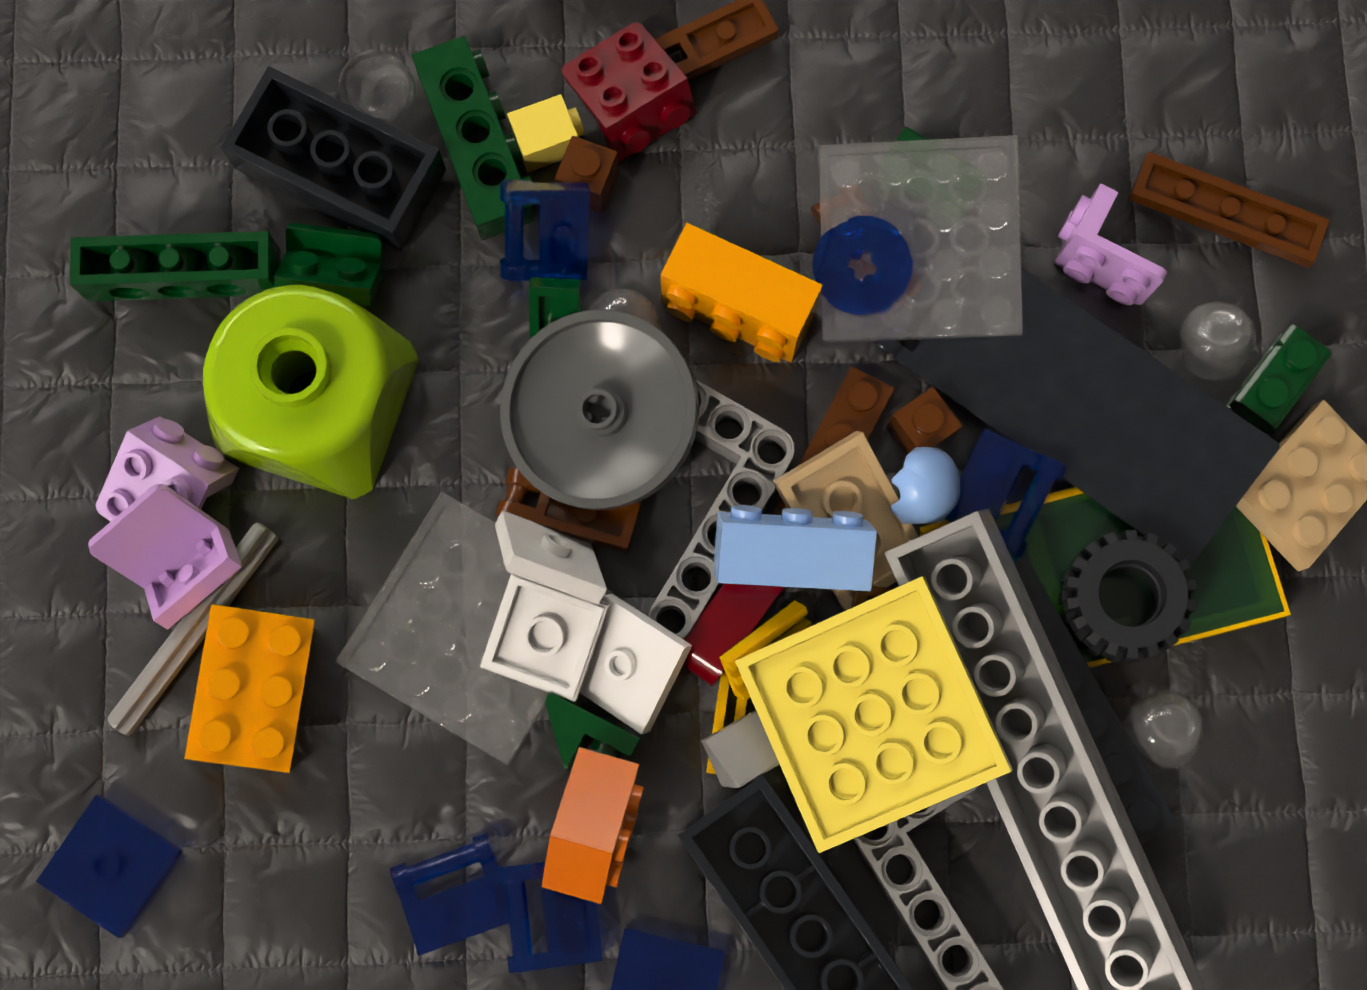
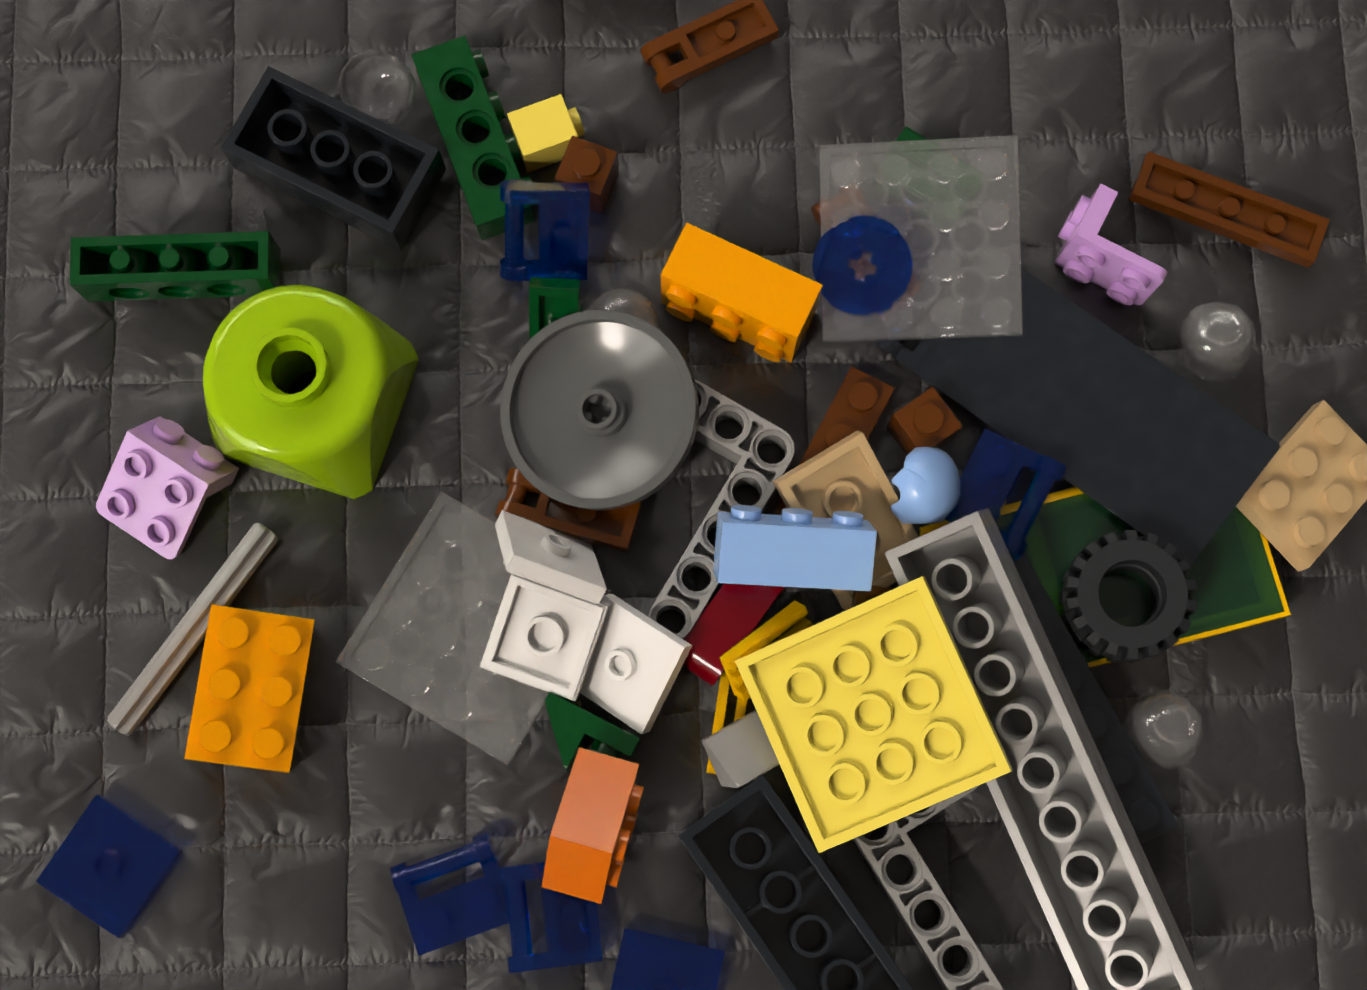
(168, 551): lavender bracket -> none
(333, 261): dark green bracket -> none
(631, 89): dark red bracket -> none
(1278, 379): dark green brick -> none

